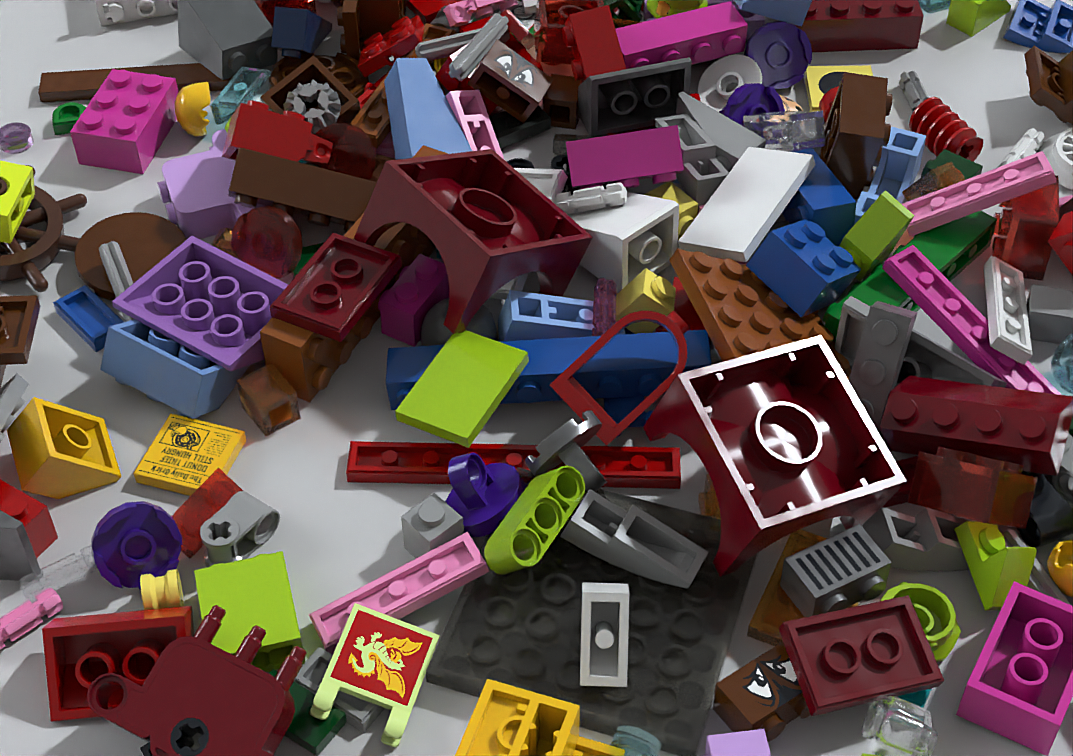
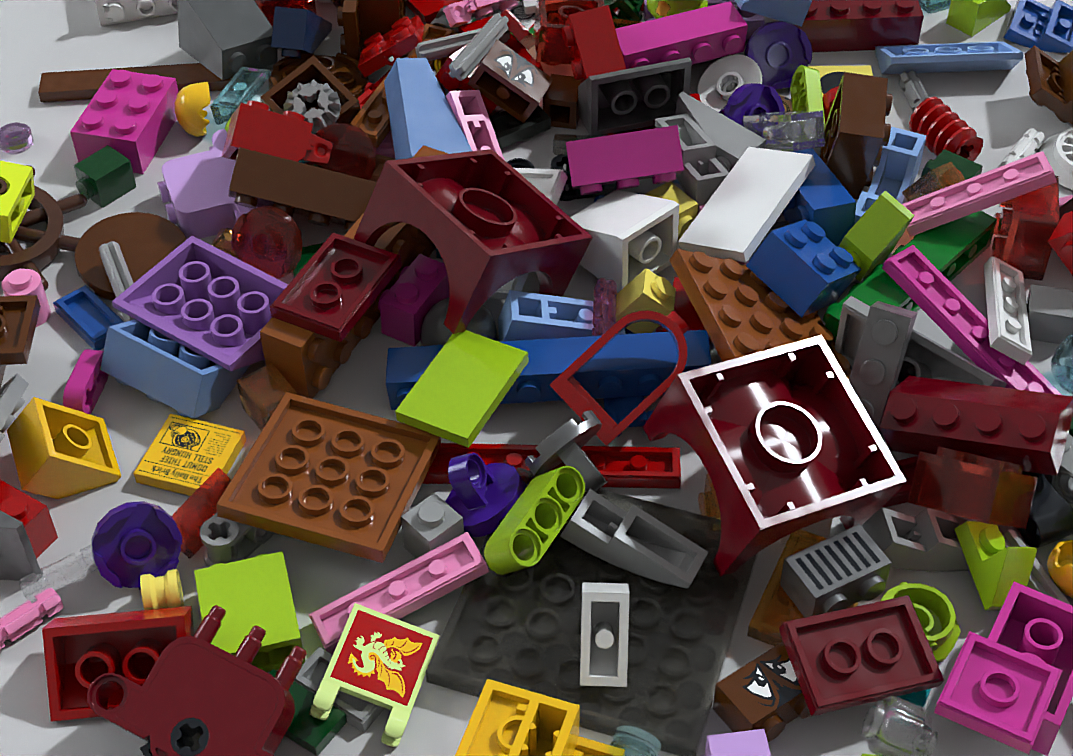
(27, 283): none -> bright pink brick
(66, 116): green tile -> none
(85, 382): none -> dark pink beam
(104, 176): none -> dark green brick
(330, 477): none -> dark orange plate
(592, 198): white axle -> none
(806, 90): none -> lime beam
(947, 57): none -> light blue slope
(998, 692): none -> dark pink tile

